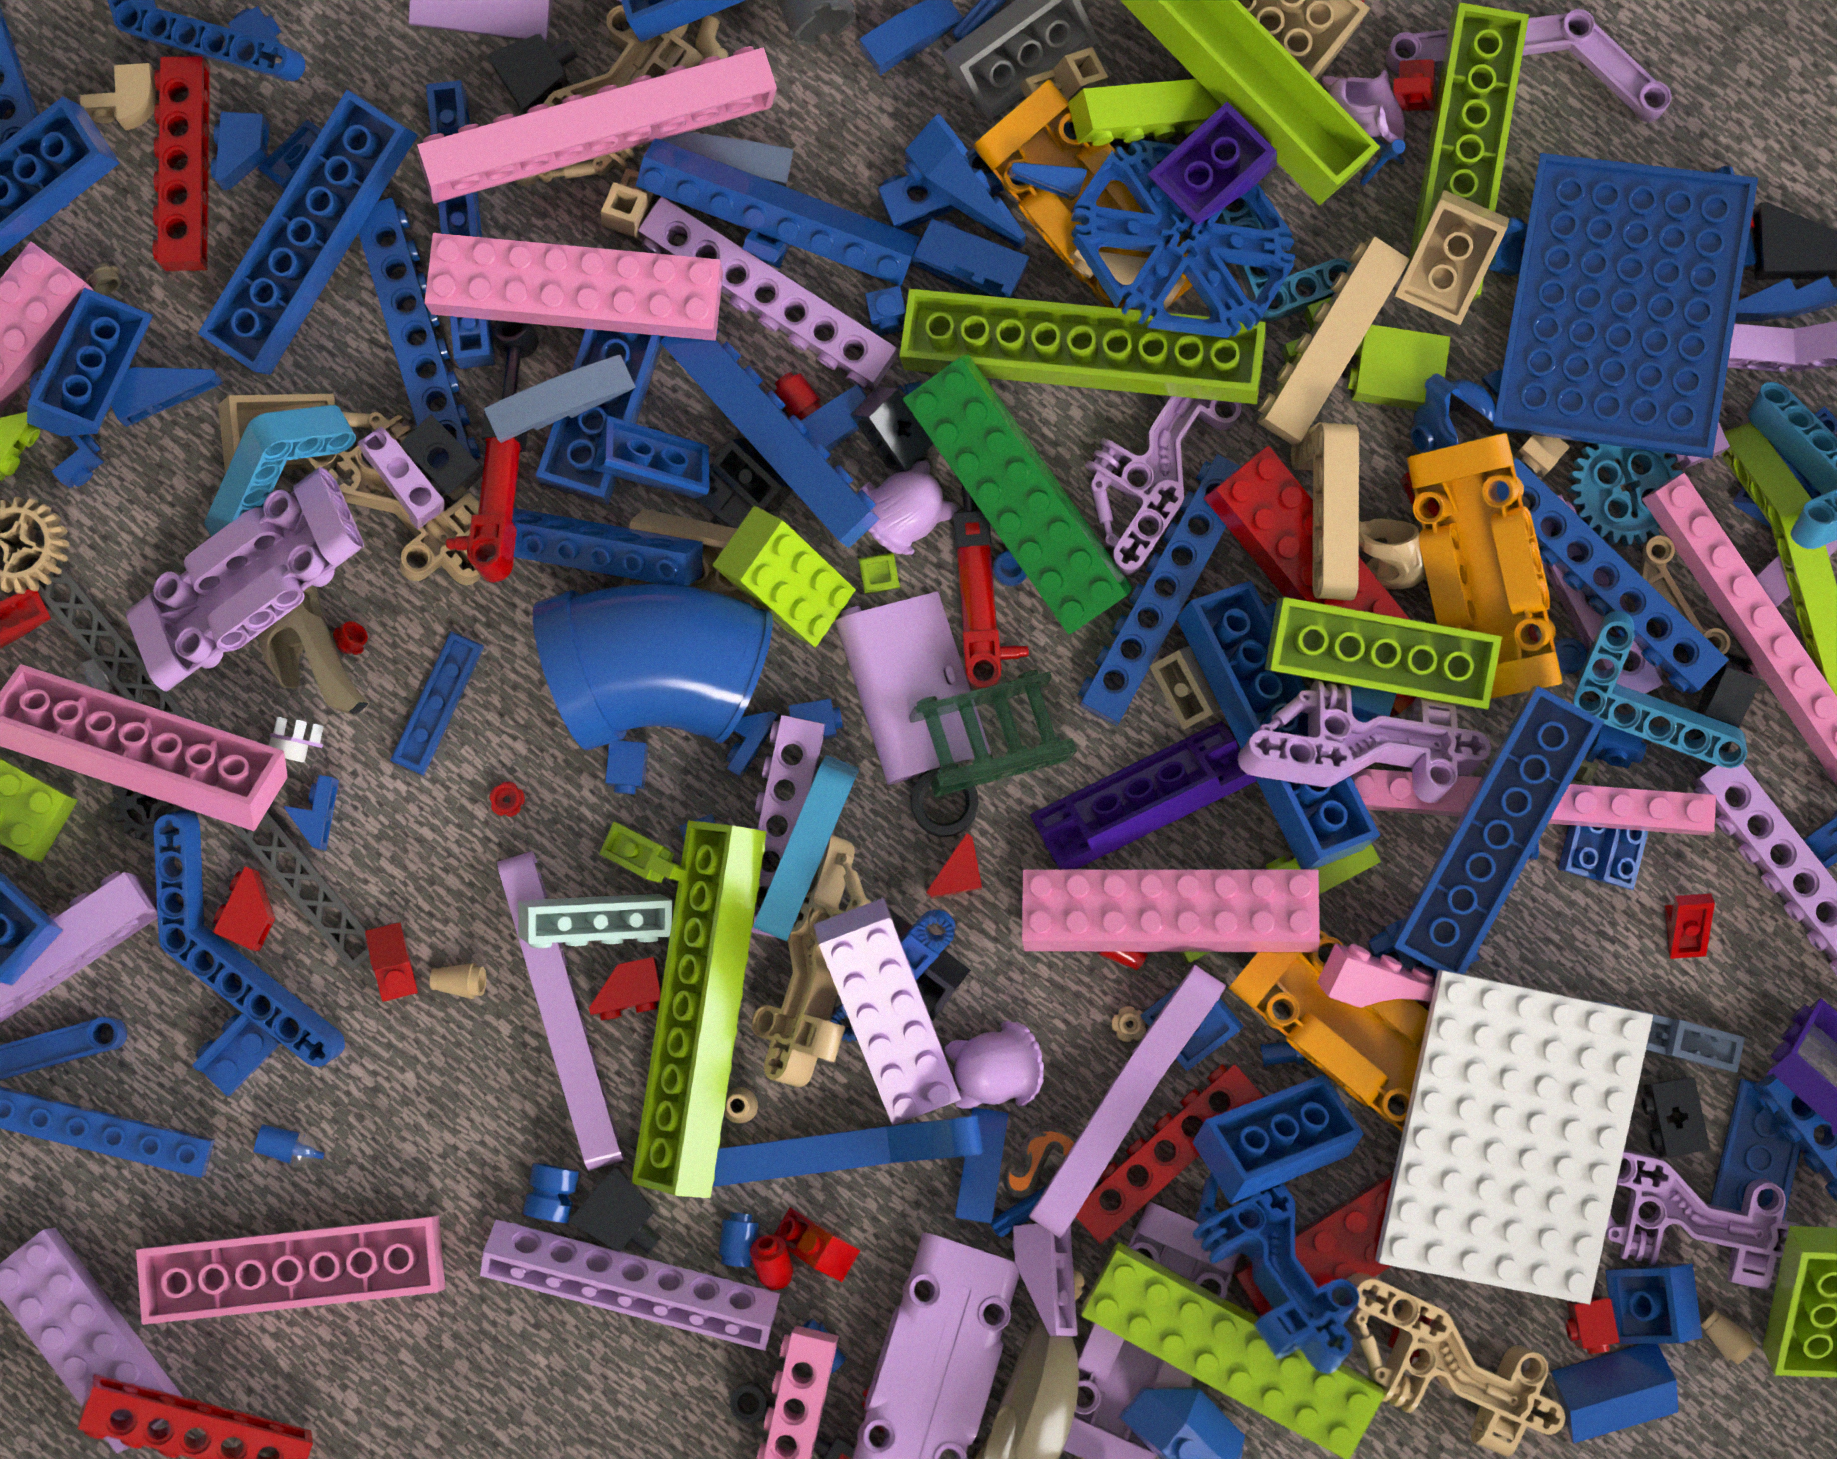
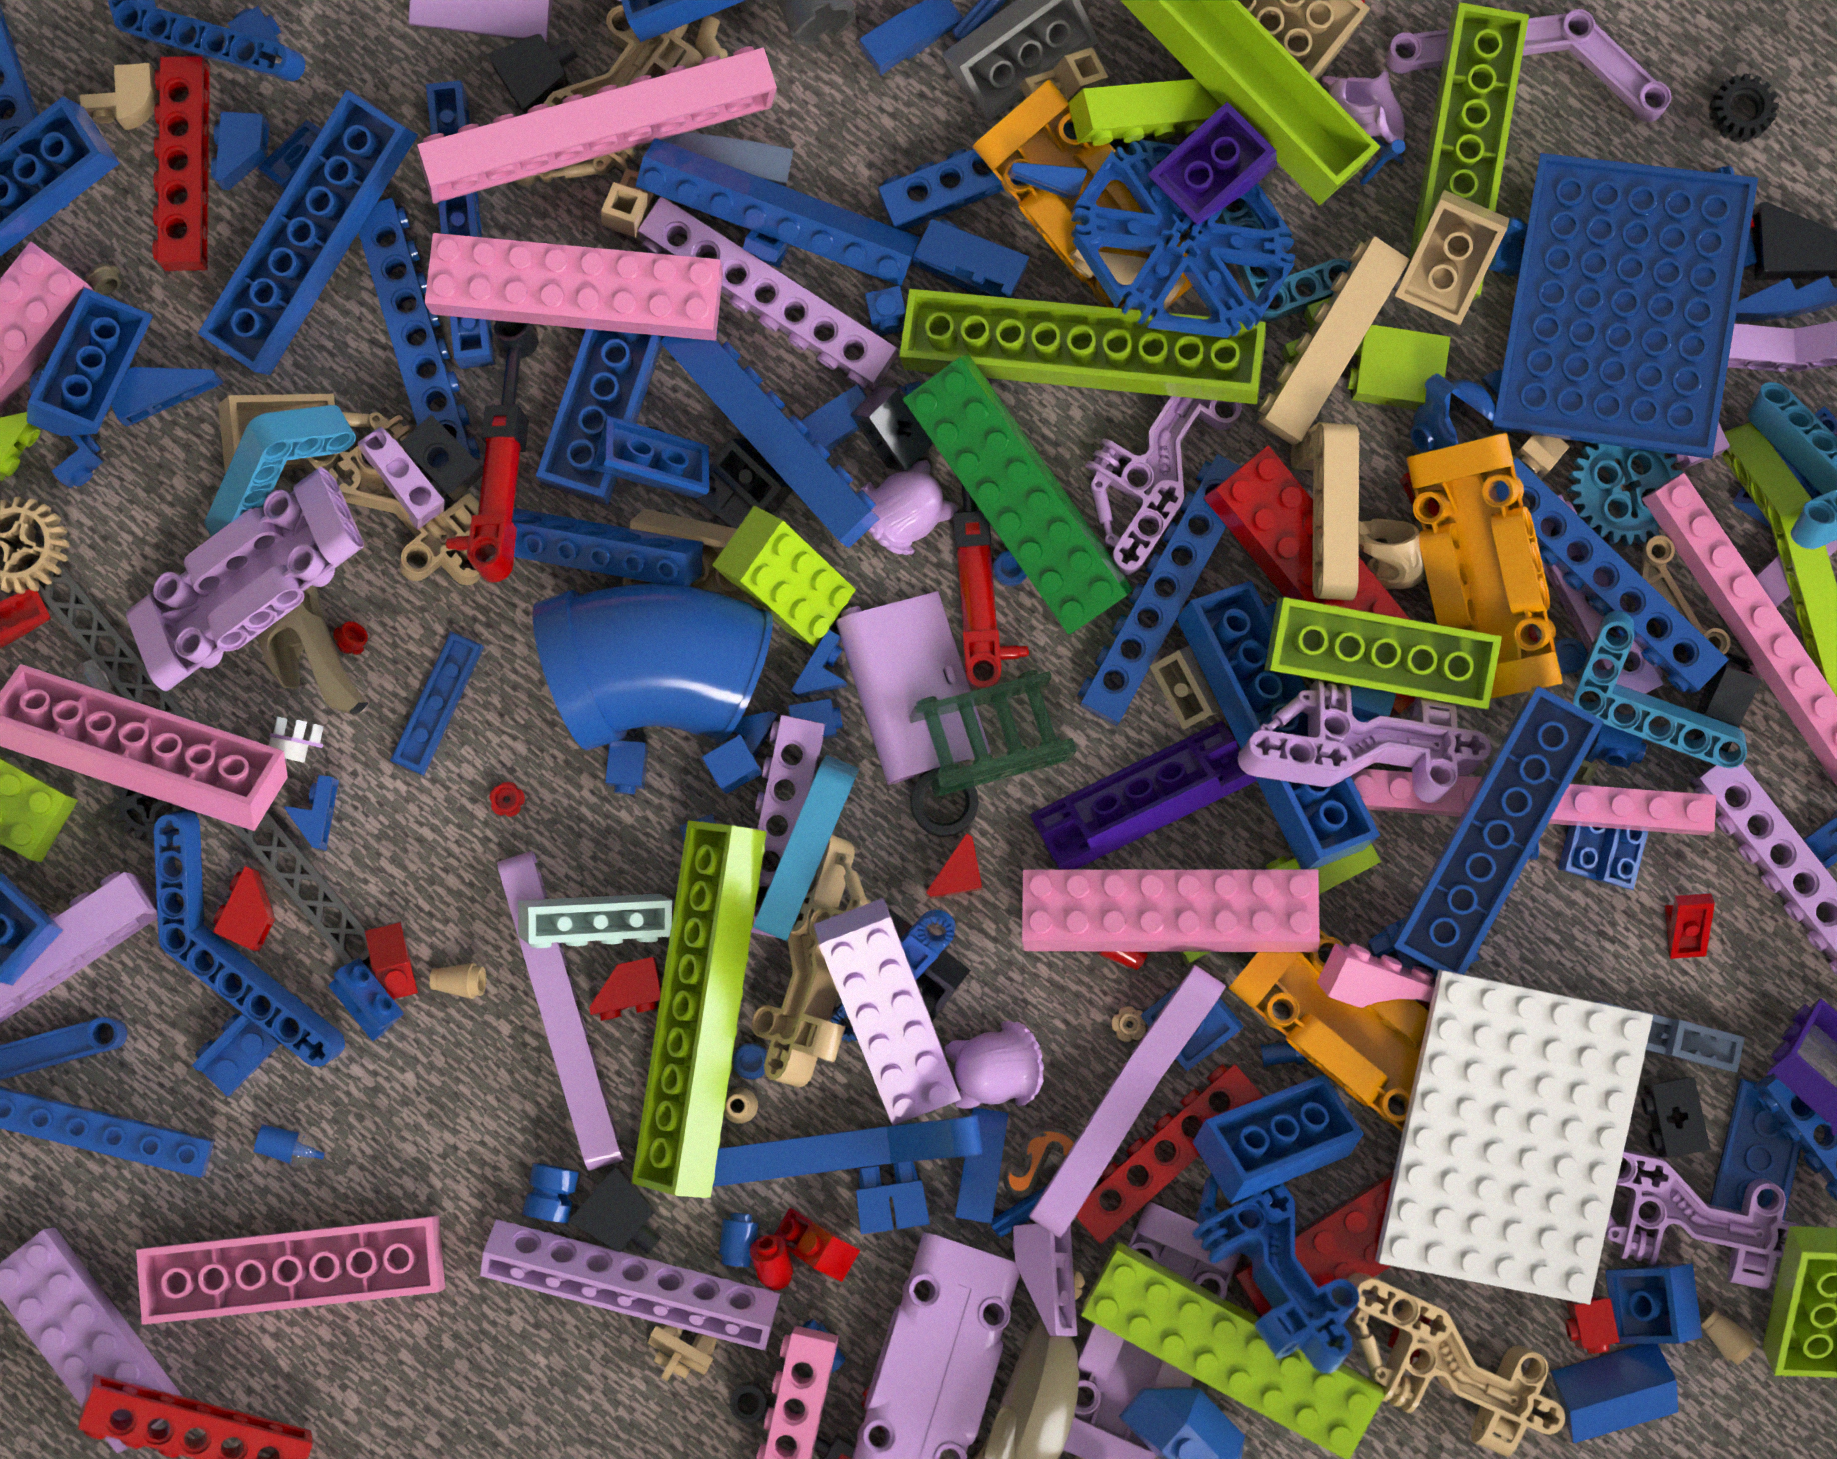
(365, 999): none -> blue bracket
(559, 397): sand blue slope -> none
(641, 854): lime hinge -> none
(696, 1356): none -> tan hips
(732, 765): none -> blue panel
(750, 1061): none -> blue tile
(797, 395): red brick -> none
(815, 677): none -> blue slope
(874, 1199): none -> blue hips
(879, 573): lime tile -> none
(942, 166): blue wedge -> none
(1416, 85): red slope -> none
(1752, 90): none -> black tyre

